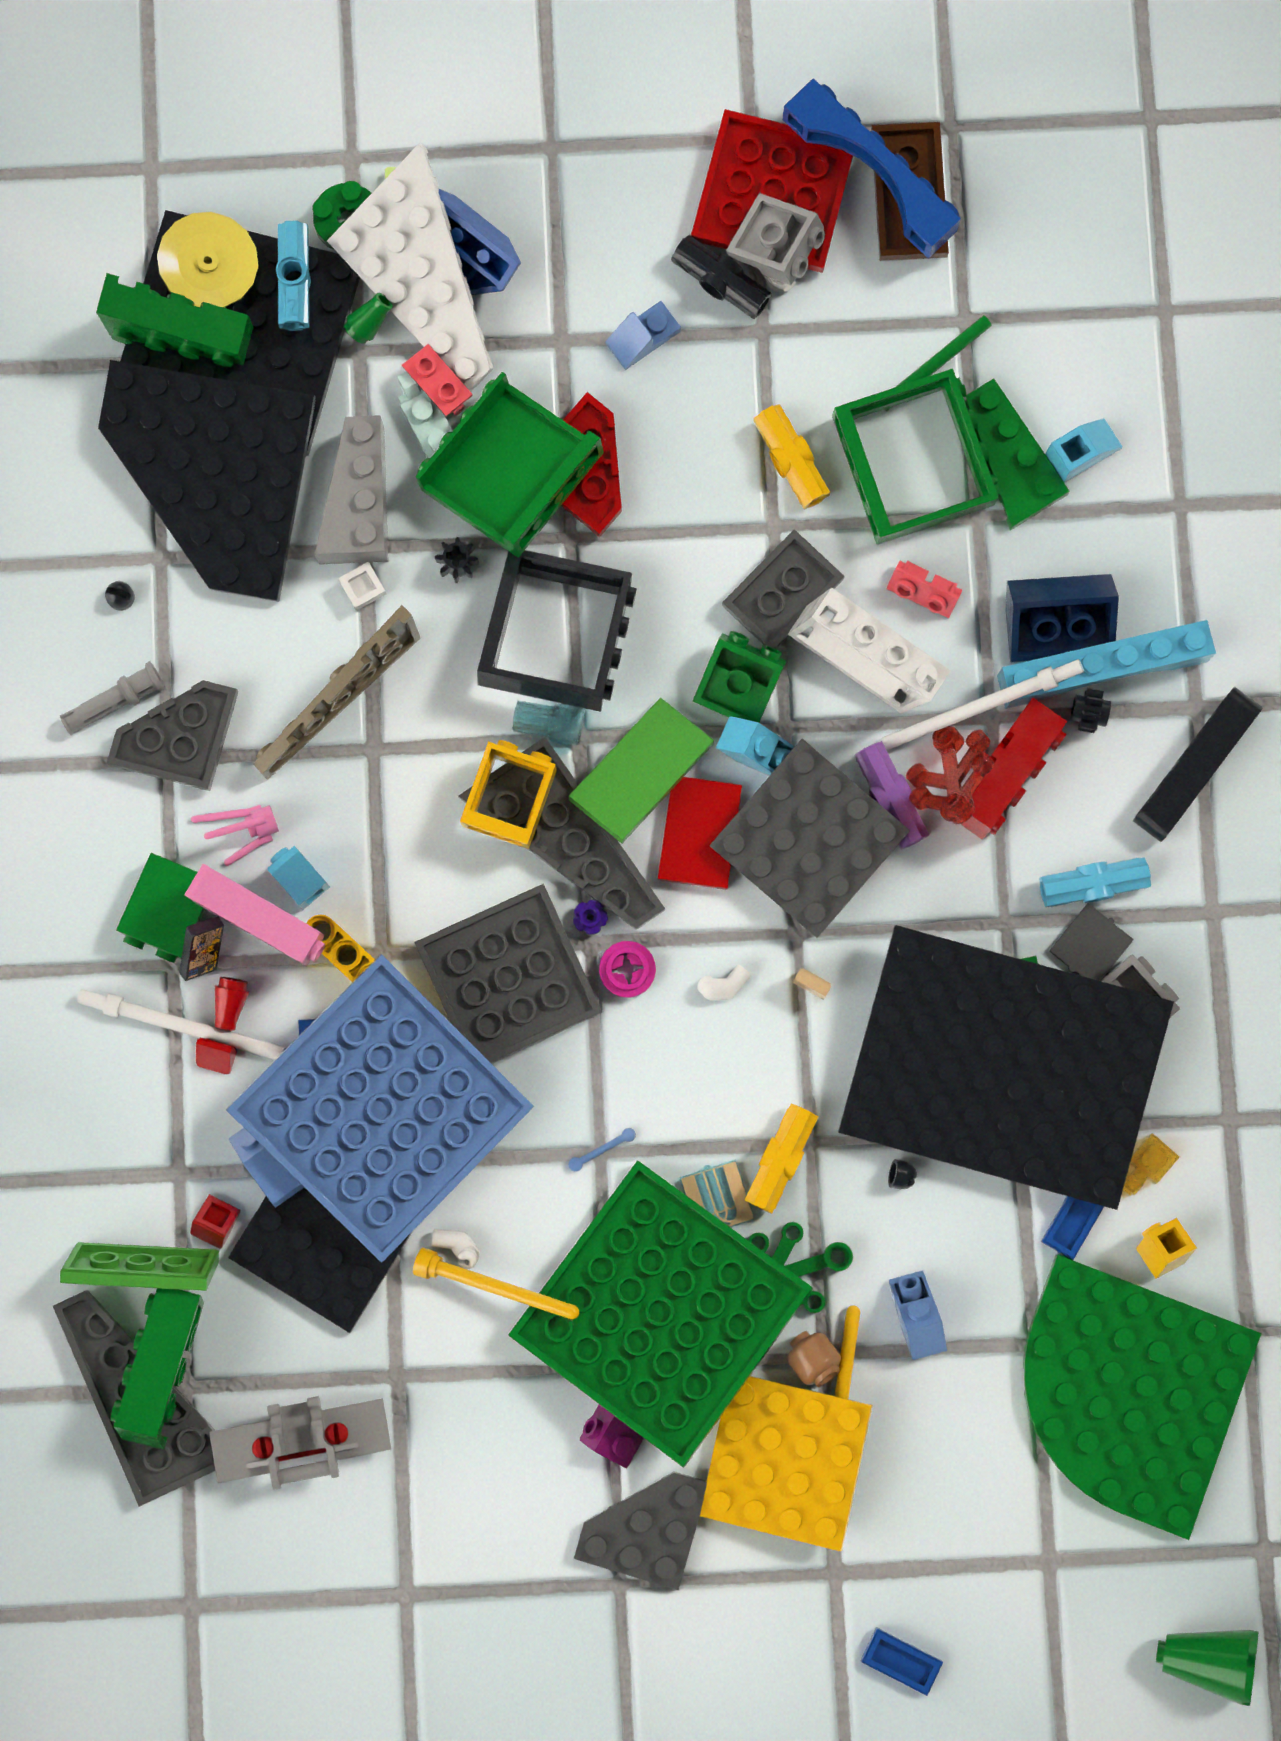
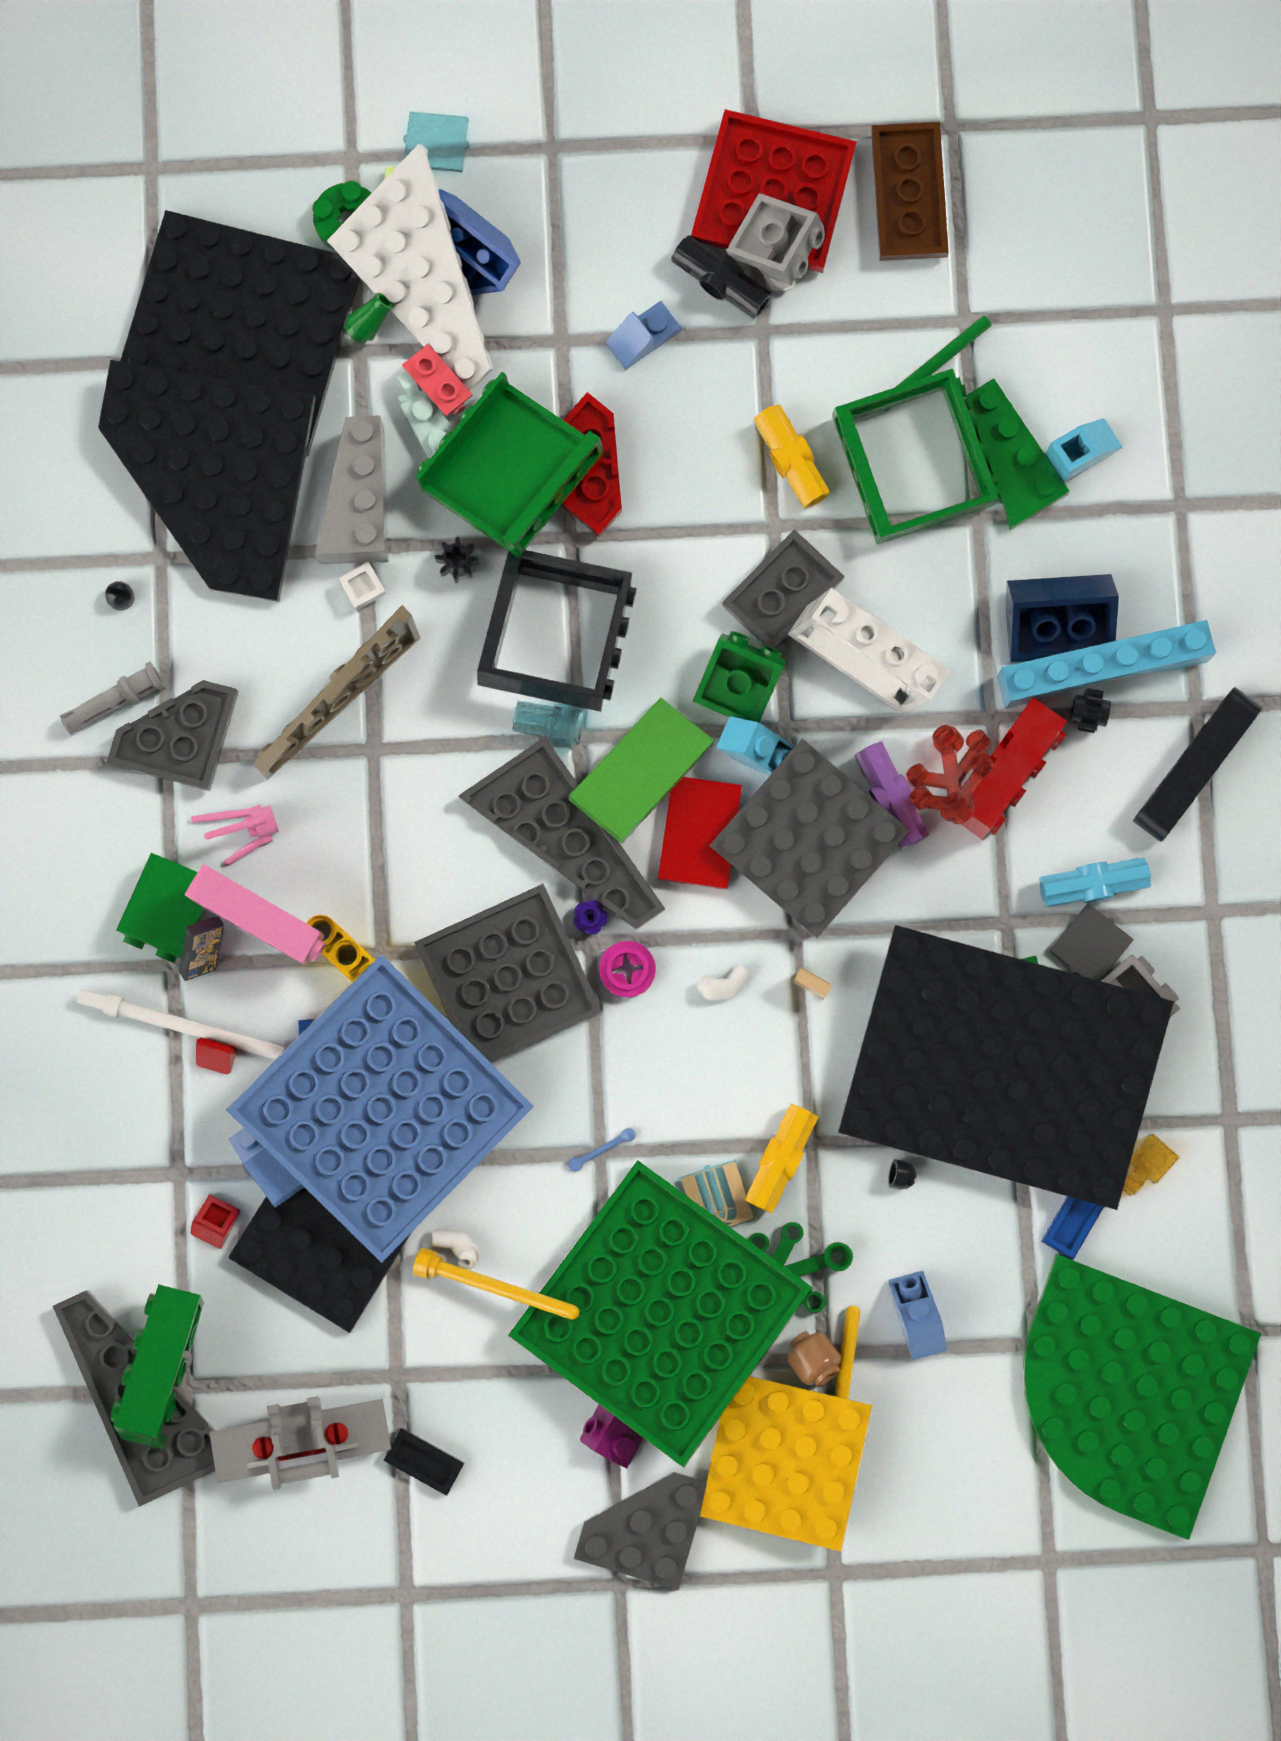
(140, 1266): bright green tile -> none
(173, 323): green wedge -> none
(208, 259): light yellow piece -> none
(229, 1002): red cone -> none
(293, 256): medium azure piece -> none
(297, 876): medium azure slope -> none
(424, 1461): none -> black tile
(442, 136): none -> clear light blue piece
(496, 828): yellow window -> none
(823, 120): blue arch -> none
(901, 1661): blue tile -> none
(910, 583): coral hinge -> none
(1045, 679): white bar -> none
(1165, 1247): yellow brick -> none
(1213, 1661): green cone -> none

